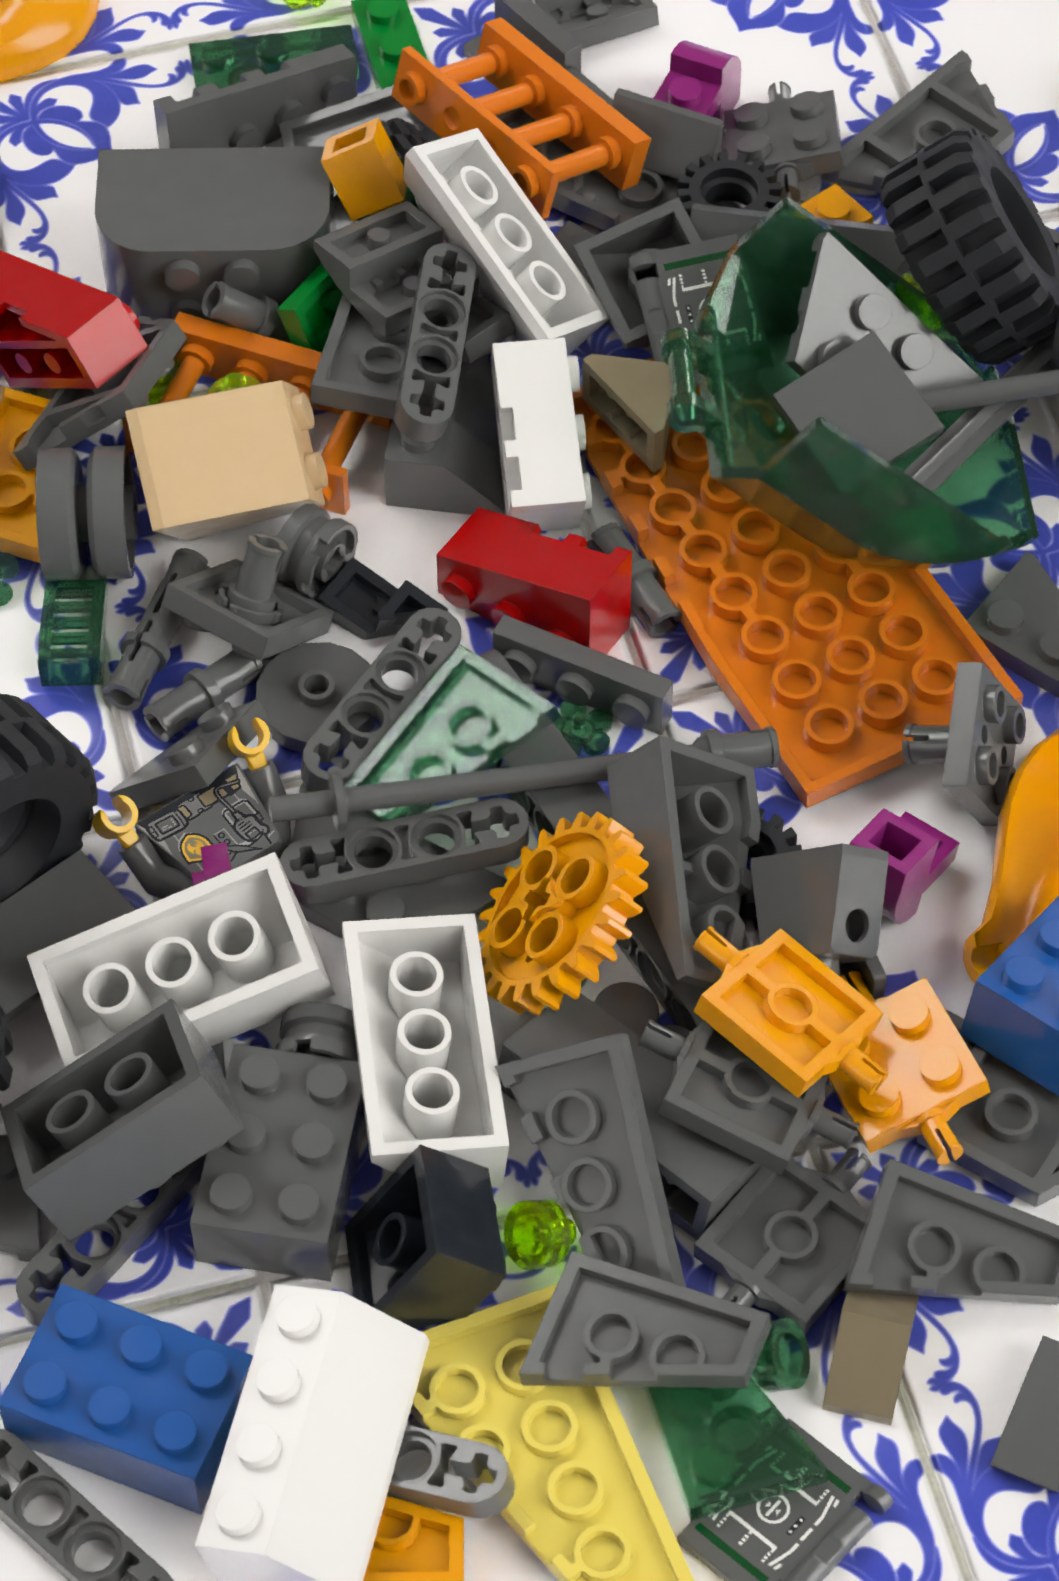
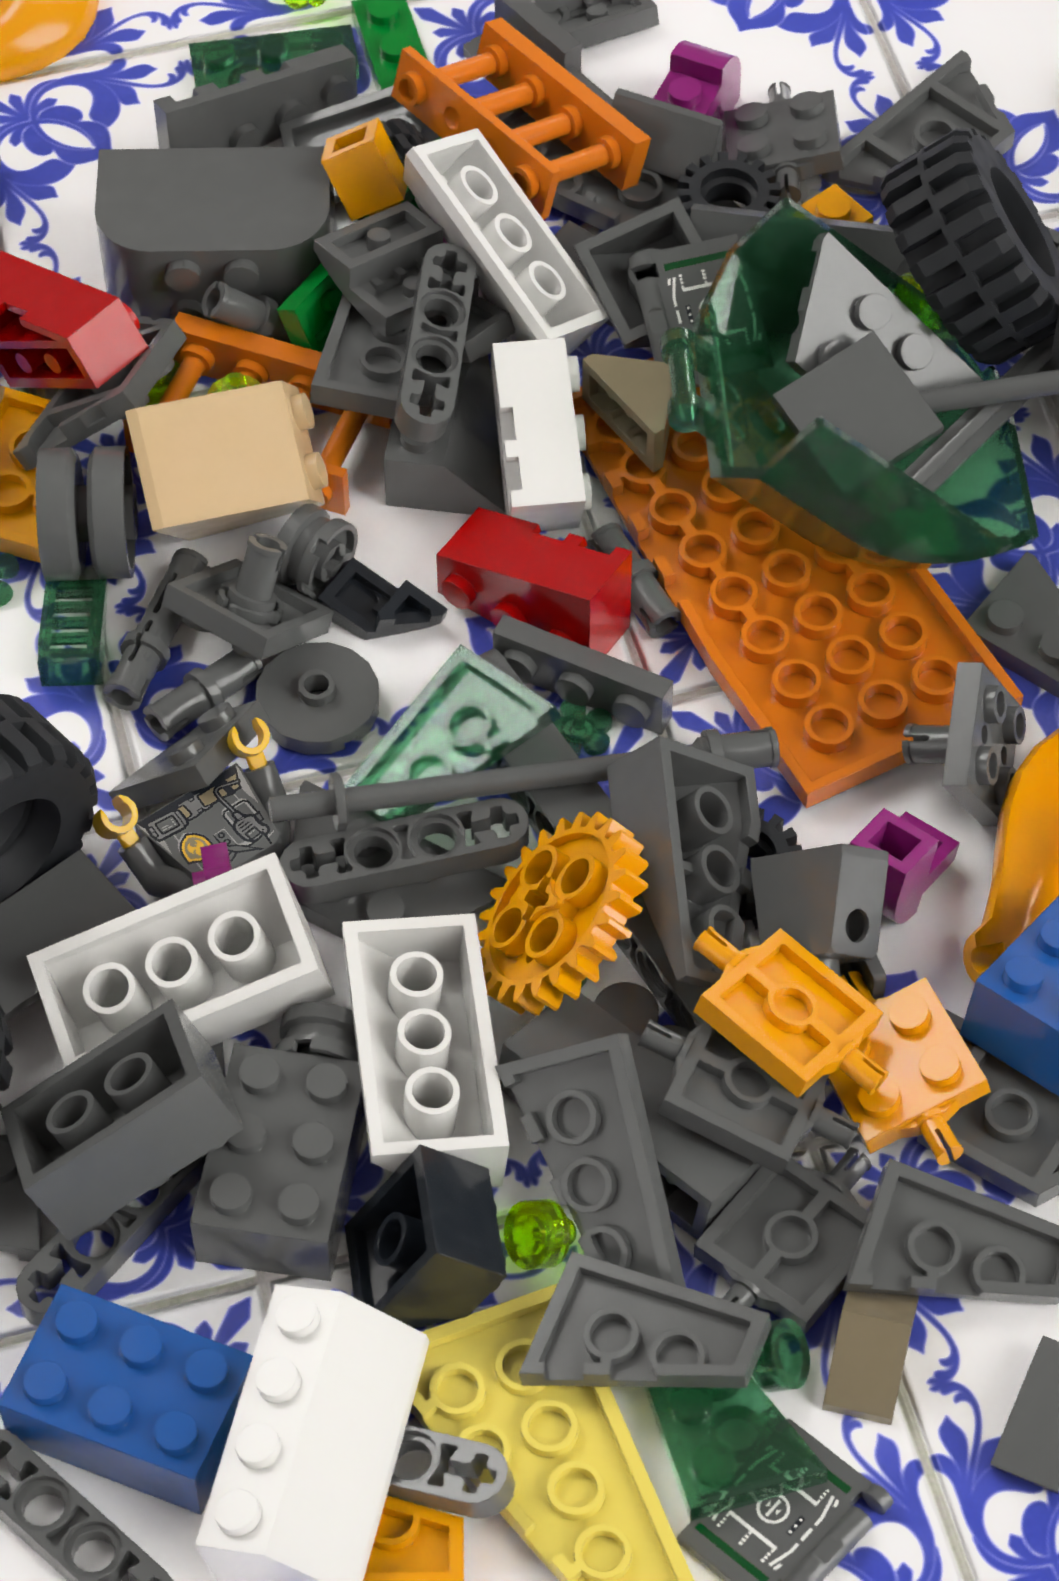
(375, 697): dark grey beam -> none

